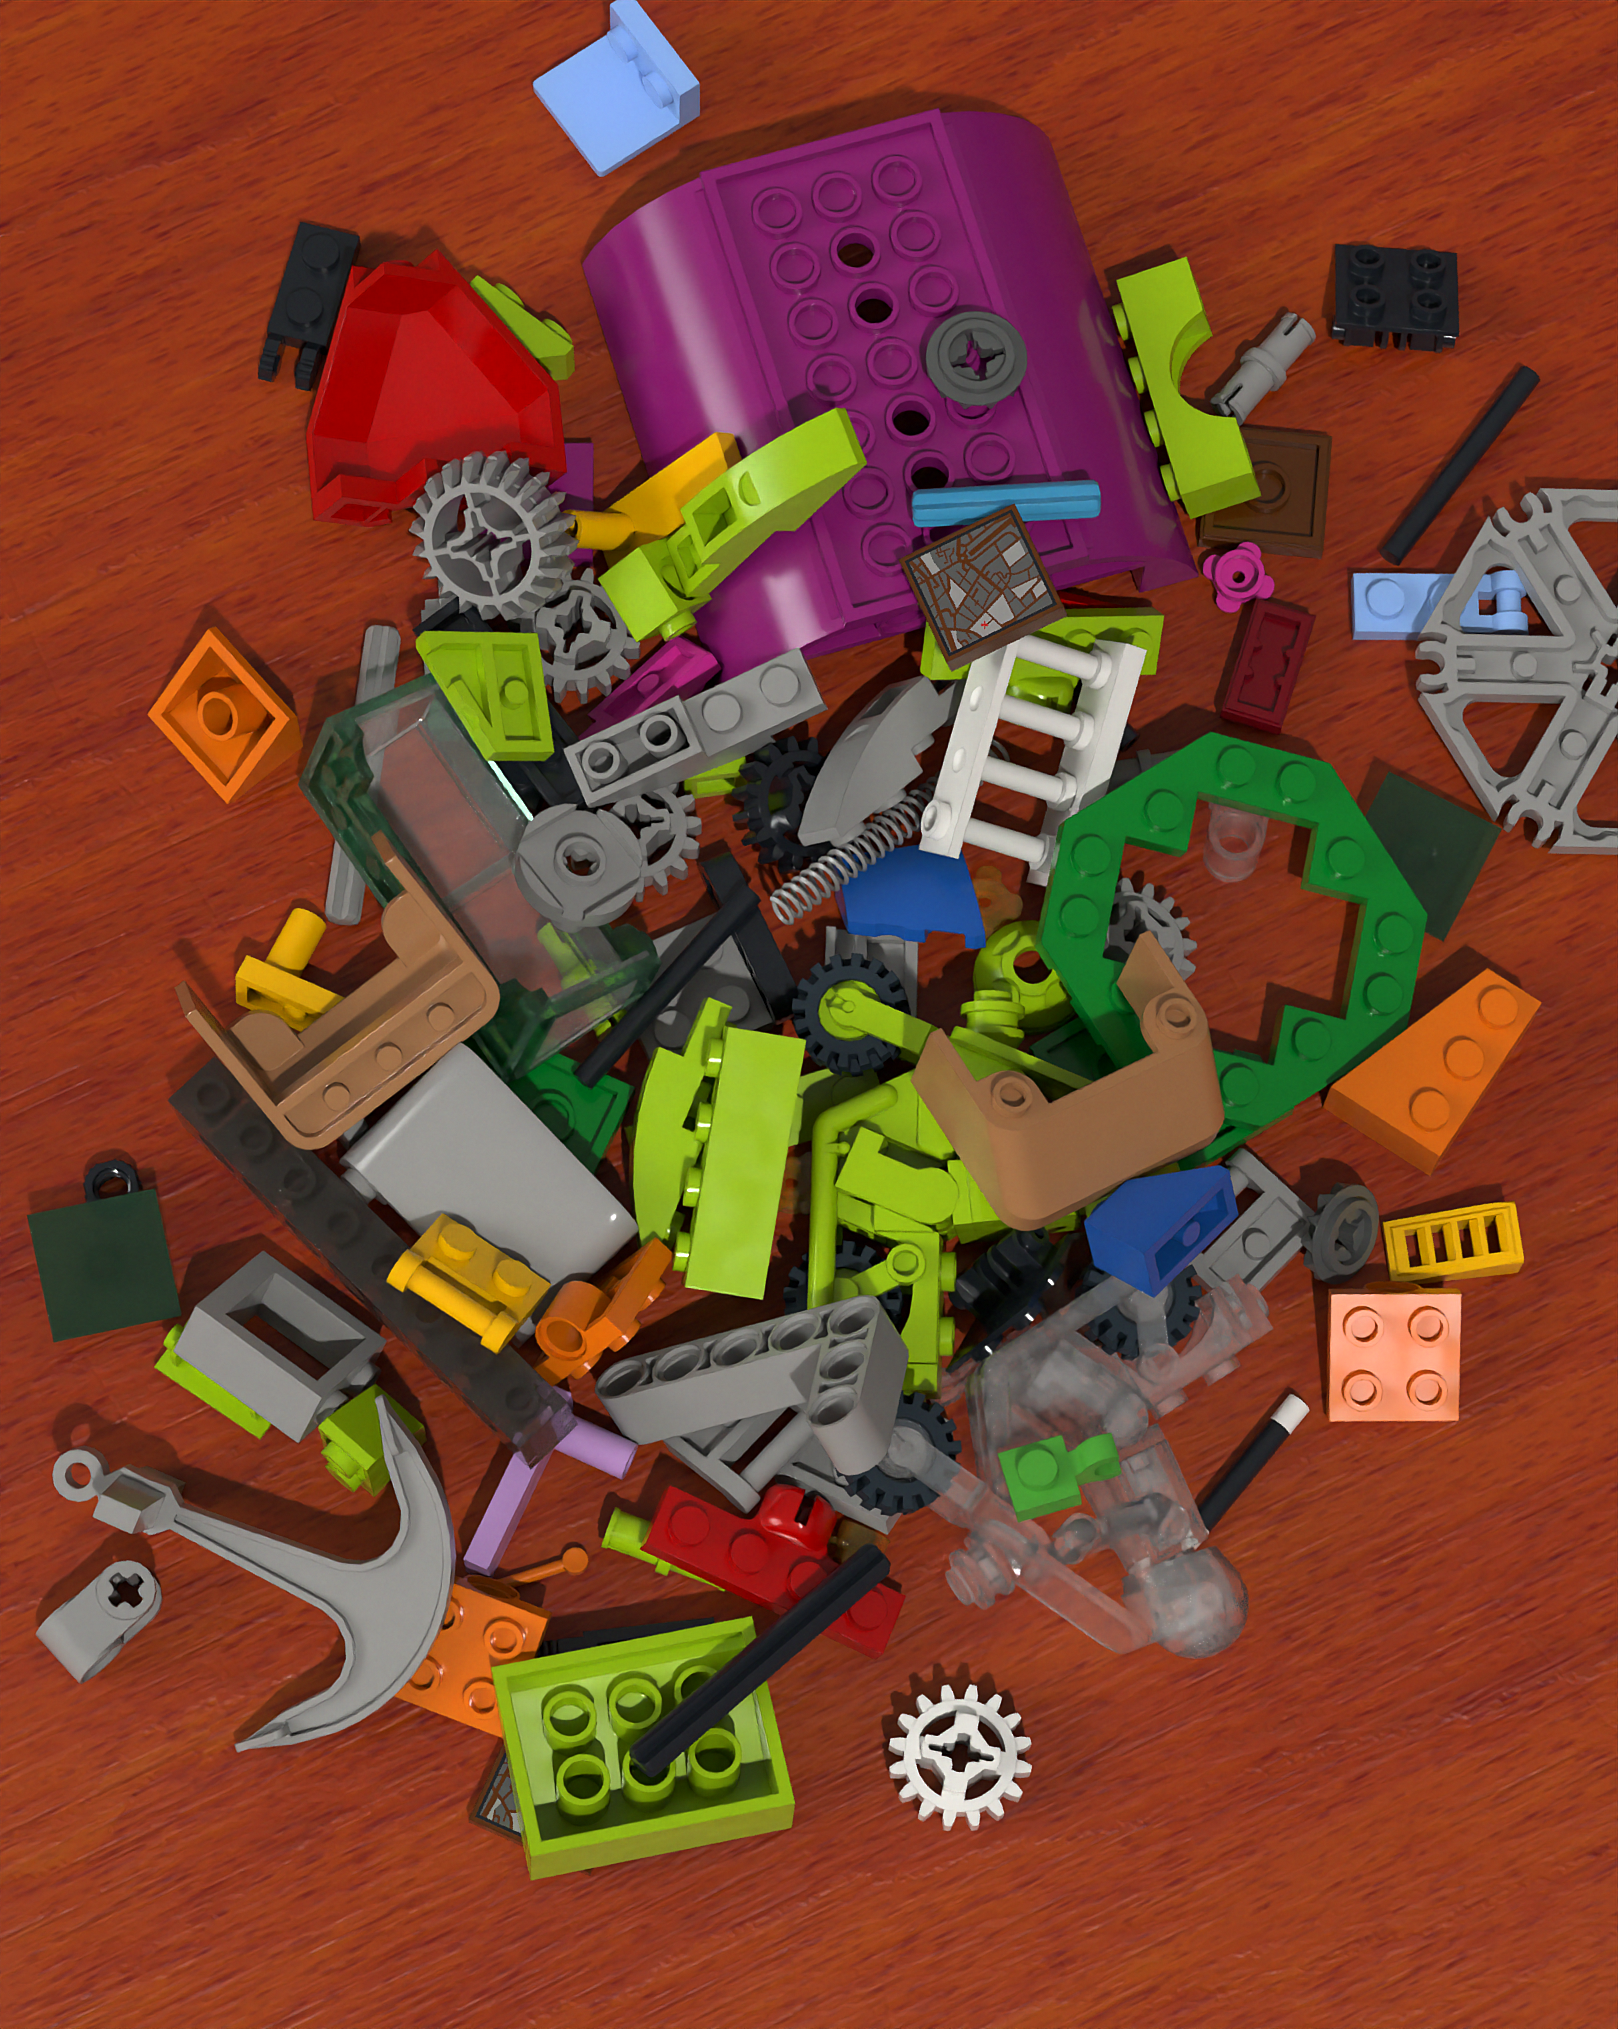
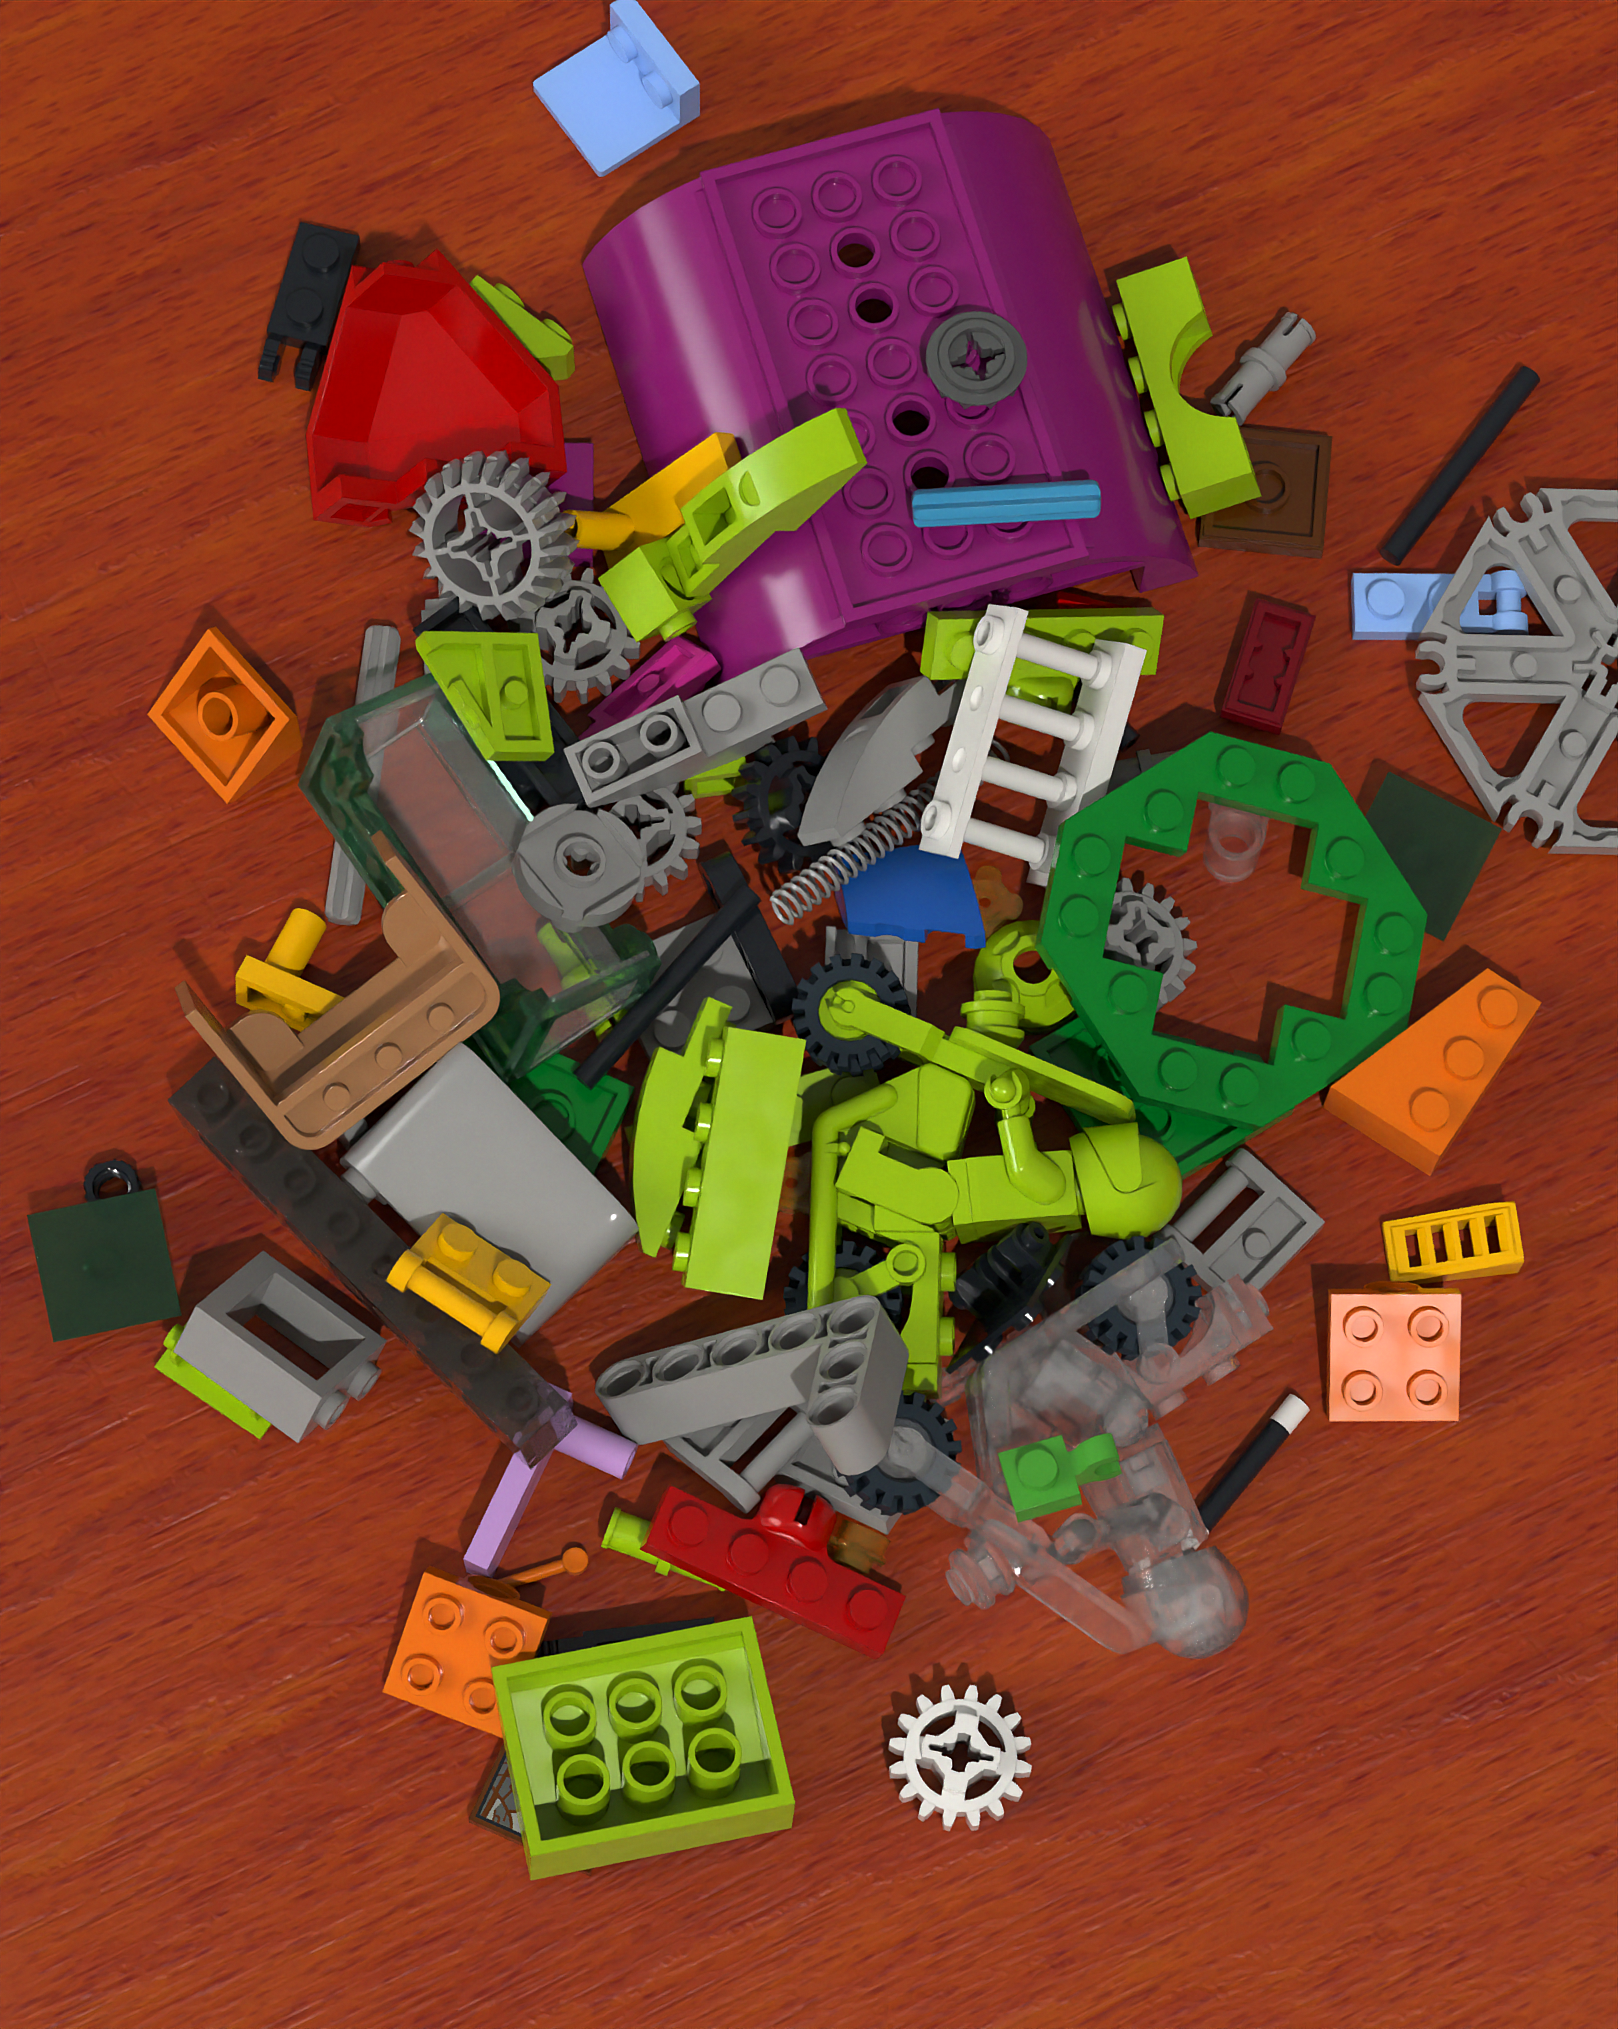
(90, 1629): light grey piece -> none
(355, 1441): lime slope -> none
(383, 1605): light grey piece -> none
(598, 1315): orange plate -> none
(759, 1660): black axle -> none
(983, 587): tile -> none
(1059, 1156): medium nougat windscreen -> none
(1160, 1225): blue slope -> none
(1243, 560): dark pink plate -> none
(1352, 1220): dark grey gear -> none
(1397, 294): black hinge -> none

